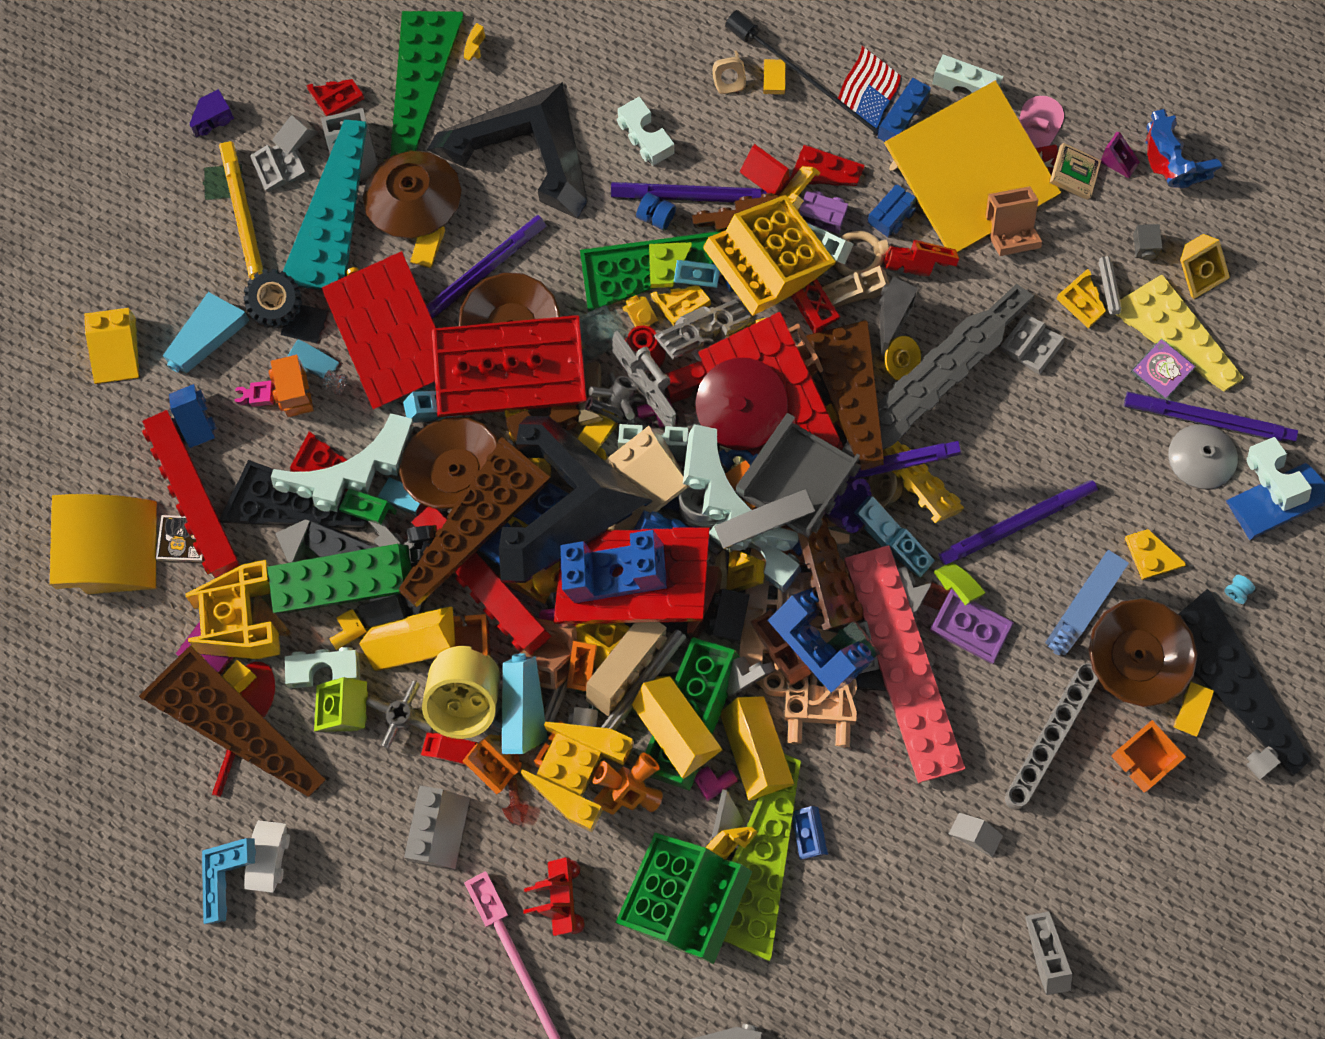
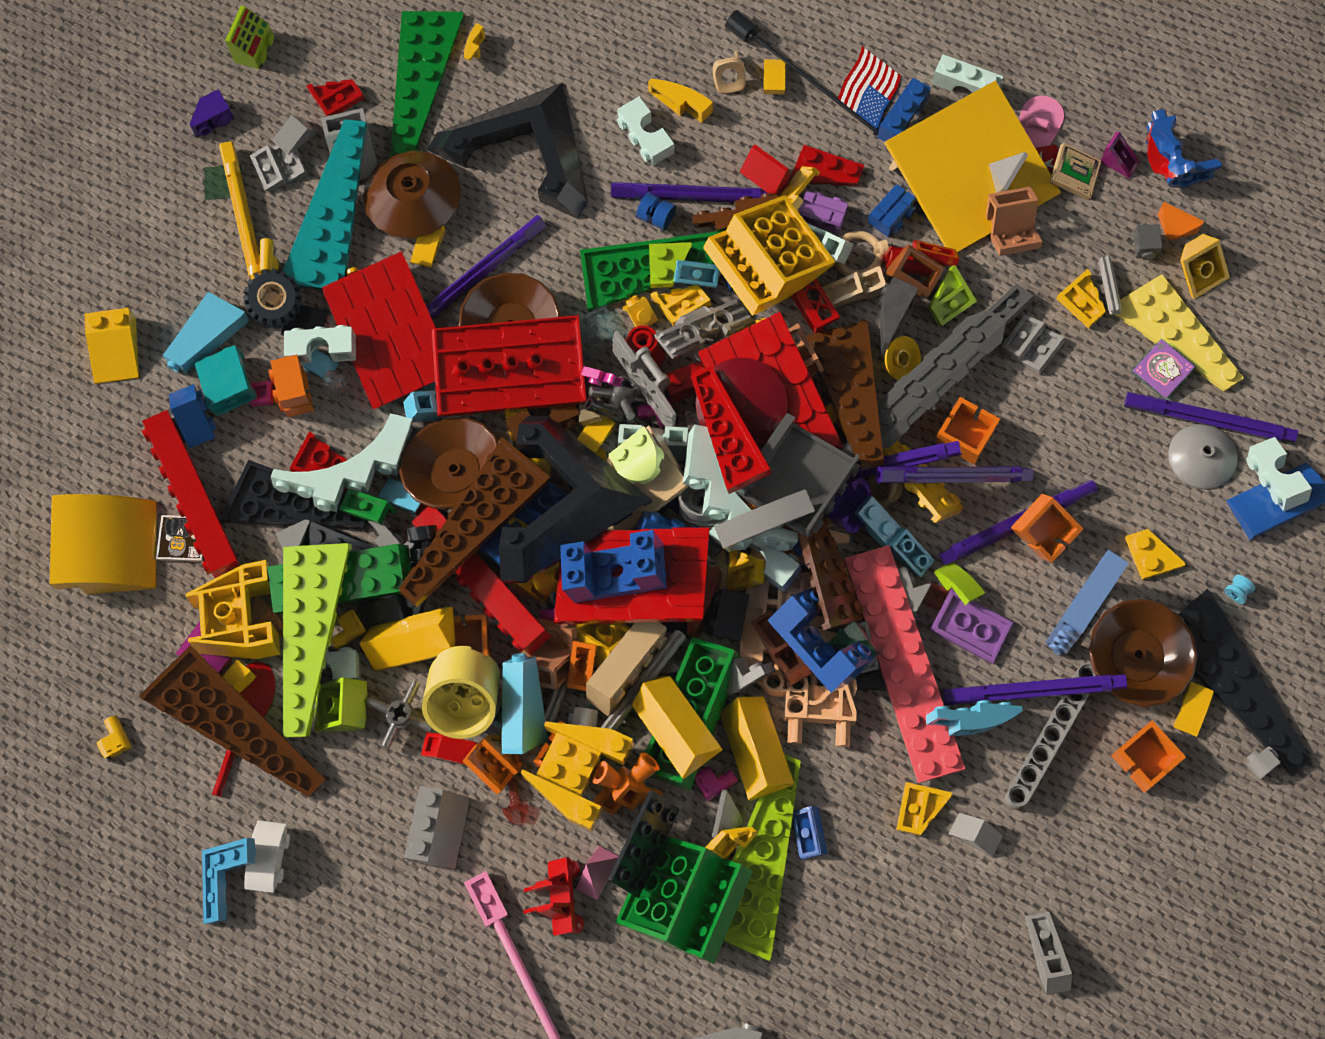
(116, 742): none -> yellow piece
(224, 380): none -> teal panel
(249, 38): none -> lime slope
(267, 258): none -> yellow piece
(303, 343): none -> light aqua arch
(310, 602): none -> lime wing
(597, 873): none -> bright pink slope
(598, 377): none -> dark pink plate
(638, 457): none -> yellowish green slope
(644, 844): none -> black bracket
(681, 98): none -> yellow slope
(732, 442): none -> red wing
(919, 807): none -> yellow wing
(924, 289): none -> dark orange tile
(951, 297): none -> lime wing
(953, 474): none -> dark purple piece
(970, 433): none -> orange piece
(973, 720): none -> medium azure slope
(1005, 171): none -> light grey slope
(1034, 689): none -> dark purple piece
(1043, 524): none -> orange piece
(1177, 222): none -> orange slope

